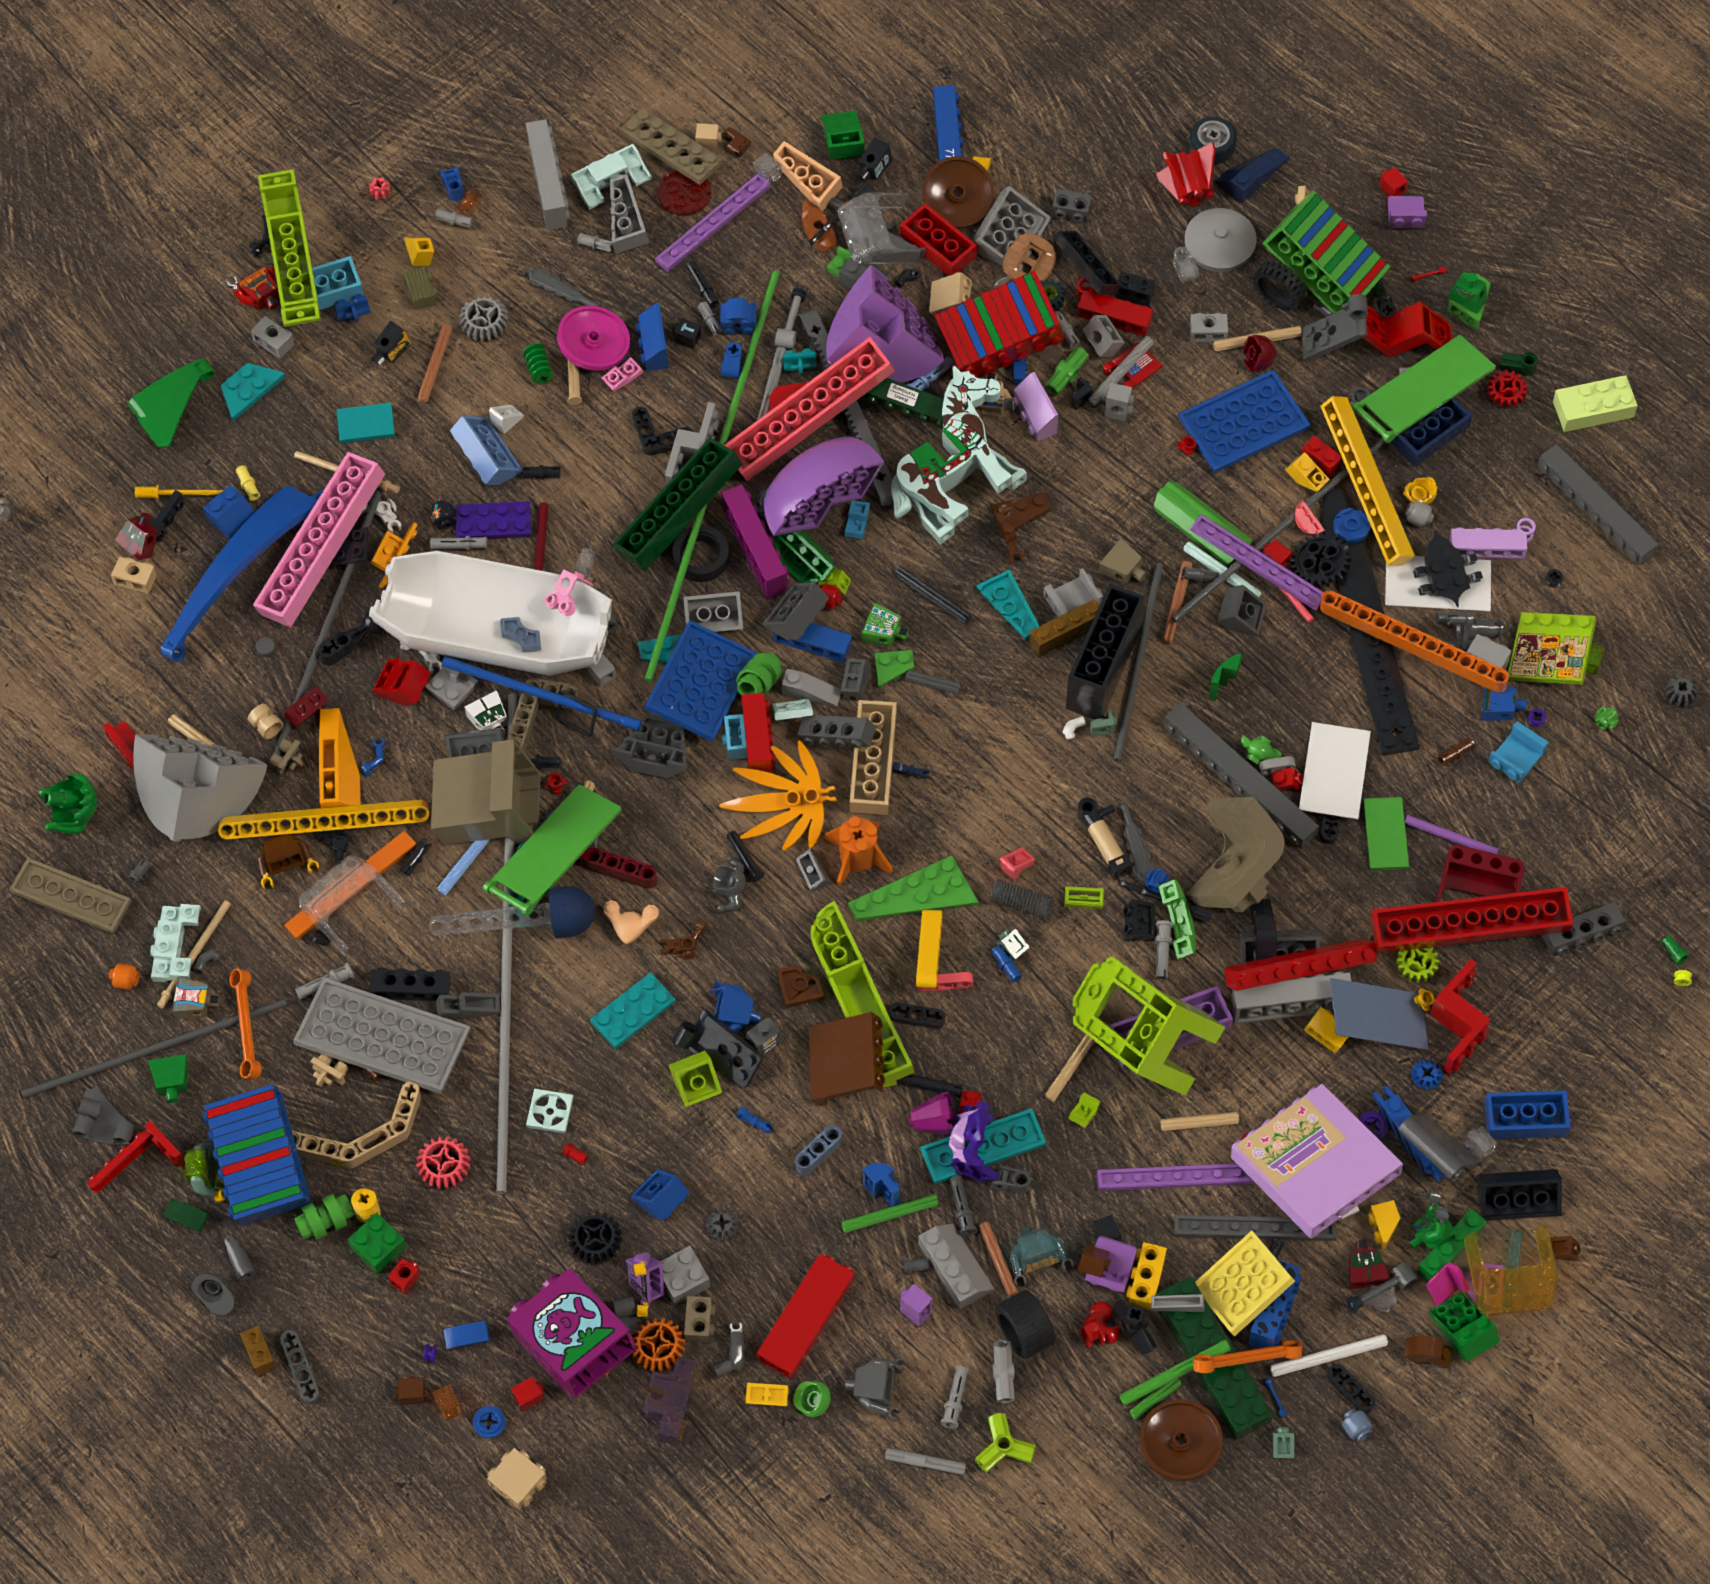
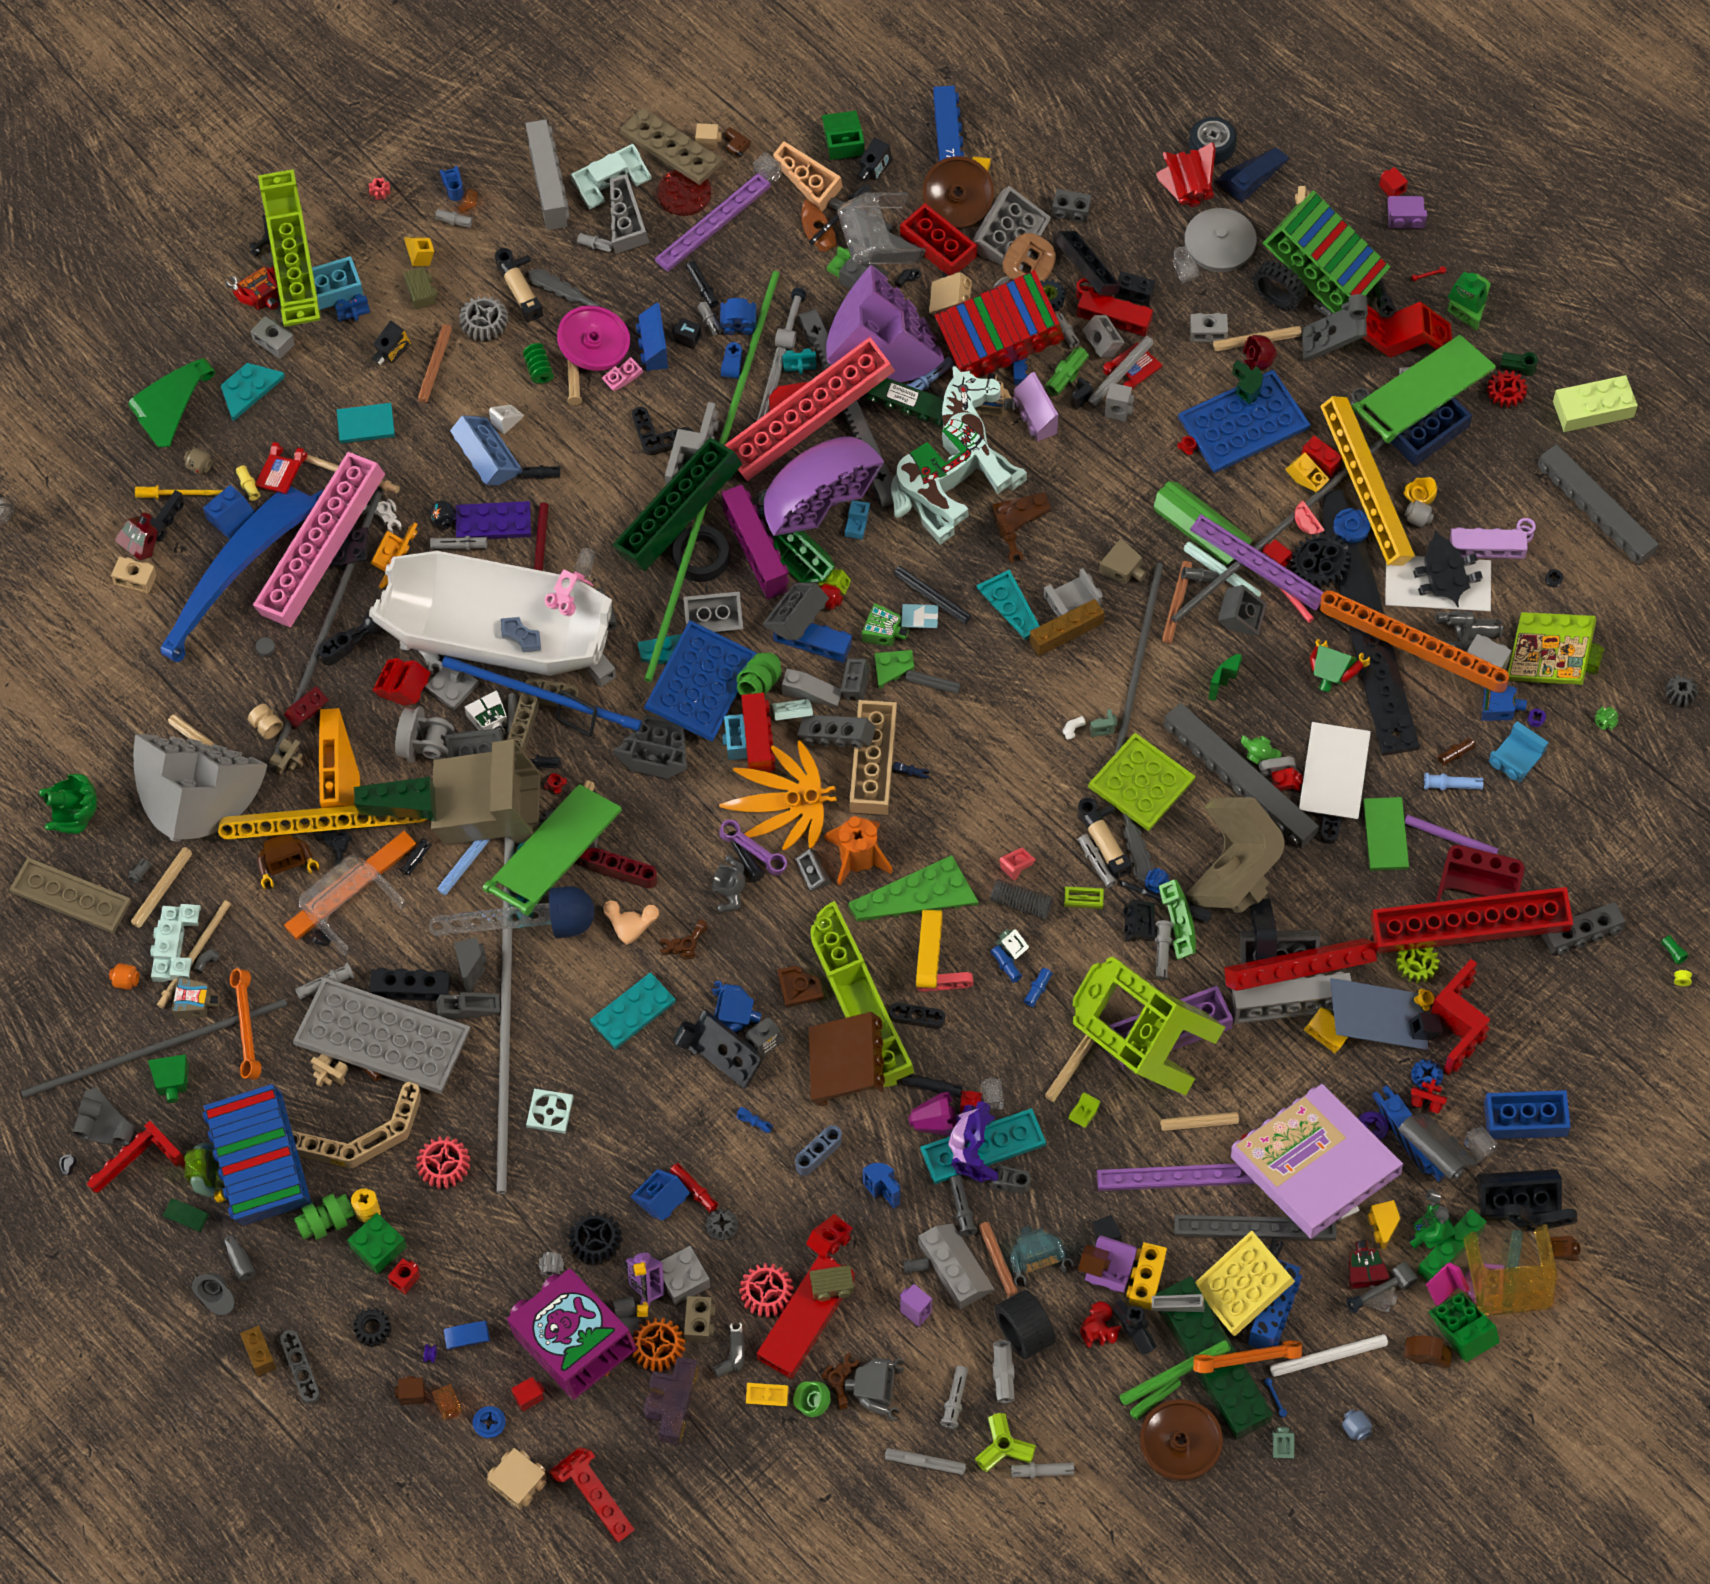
(67, 1163): none -> piece
(123, 739): red panel -> none
(161, 887): none -> tan axle
(197, 461): none -> dark tan head
(280, 471): none -> red flag
(368, 767): blue arm -> none
(380, 1335): none -> black tyre
(398, 799): none -> dark green wedge
(411, 729): none -> light grey piece
(471, 960): none -> dark grey slope
(529, 304): none -> piece
(551, 1263): none -> light grey gear
(575, 1154): red pin -> none
(577, 1468): none -> red bracket
(695, 1078): lime slope -> none
(700, 1194): none -> red pin
(751, 1283): none -> coral gear
(752, 847): none -> medium lavender piece
(829, 1236): none -> red brick
(832, 1283): none -> olive brick
(837, 1377): none -> reddish brown piece
(889, 1213): bright green axle -> none
(919, 616): none -> medium azure sticker
(992, 1093): none -> clear brick
(1035, 1470): none -> light grey pin
(1038, 987): none -> blue pin
(1085, 842): none -> light grey pin
(1105, 652): black brick -> none
(1141, 781): none -> lime plate
(1250, 381): none -> dark green brick
(1334, 665): none -> torso
(1350, 1380): black beam -> none
(1426, 1026): none -> black brick
(1436, 1100): none -> red hips
(1443, 781): none -> light blue pin
(1529, 1222): none -> black beam

